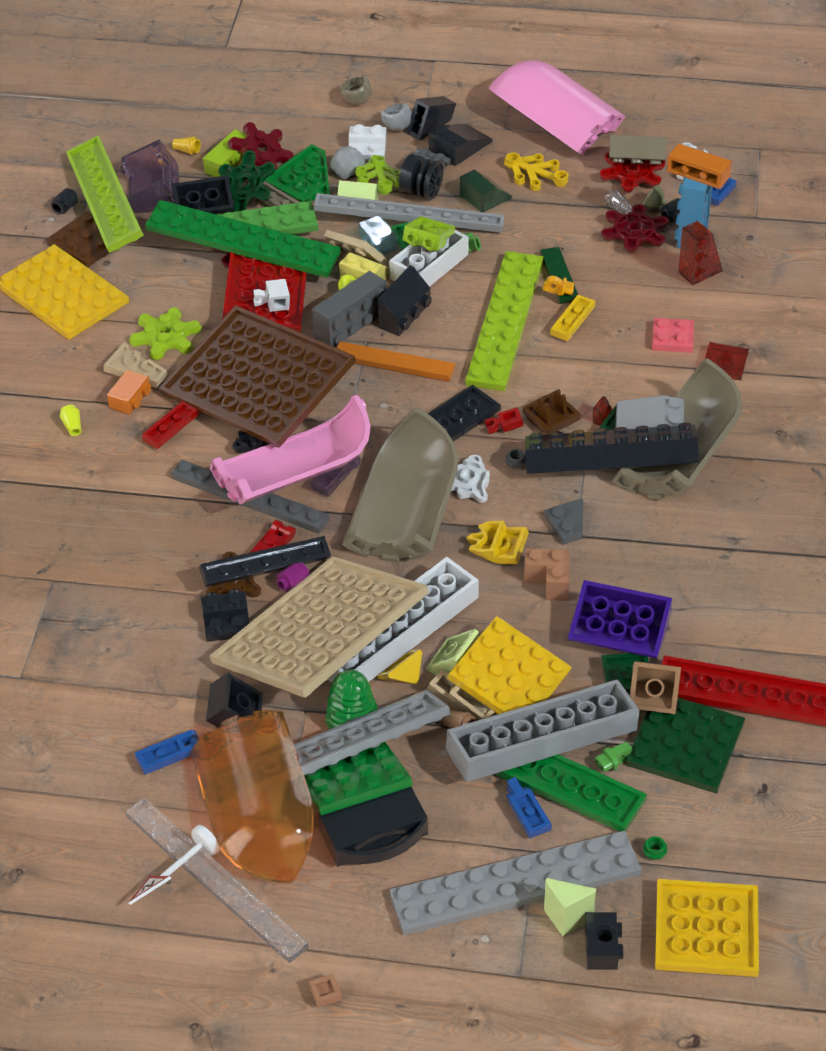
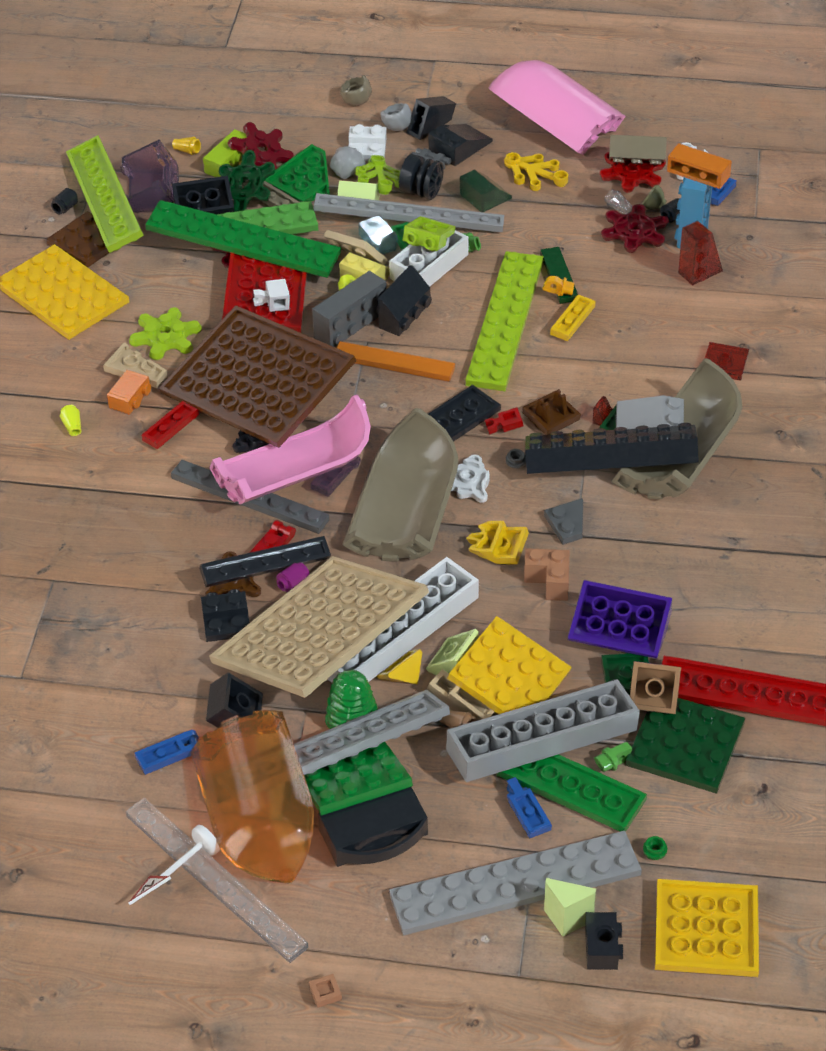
(673, 335): coral plate -> none

